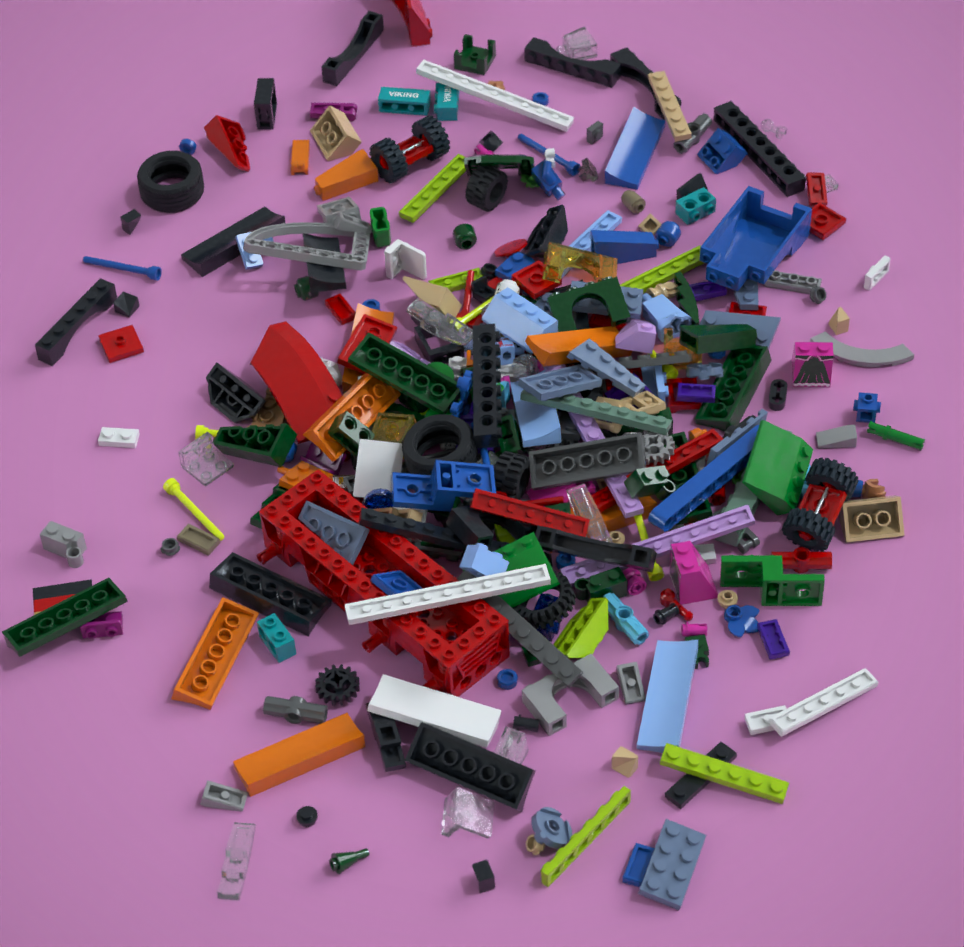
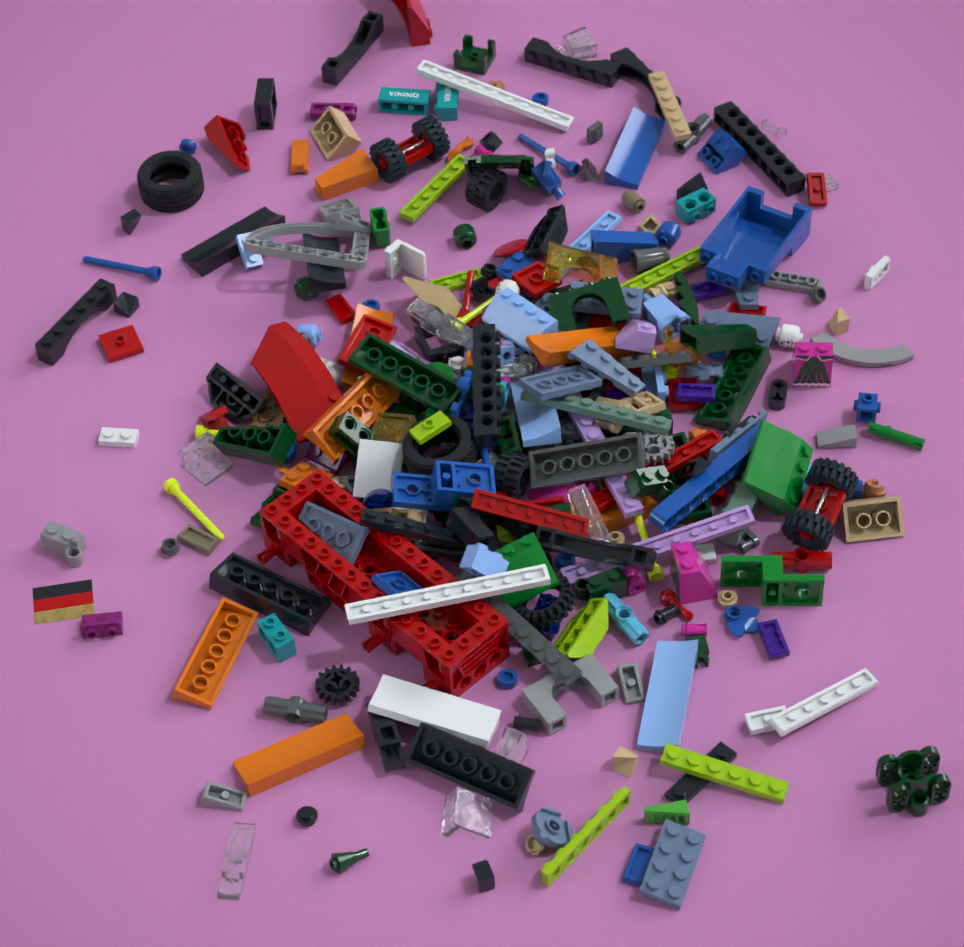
(64, 617): dark green arch -> none
(215, 418): none -> red slope
(310, 333): none -> light blue head
(430, 427): none -> lime plate
(466, 144): none -> orange hair
(647, 258): none -> dark grey plant
(674, 811): none -> bright green slope
(693, 468): none -> black slope
(788, 335): none -> white head
(825, 221): red plate -> none
(913, 780): none -> dark green piece

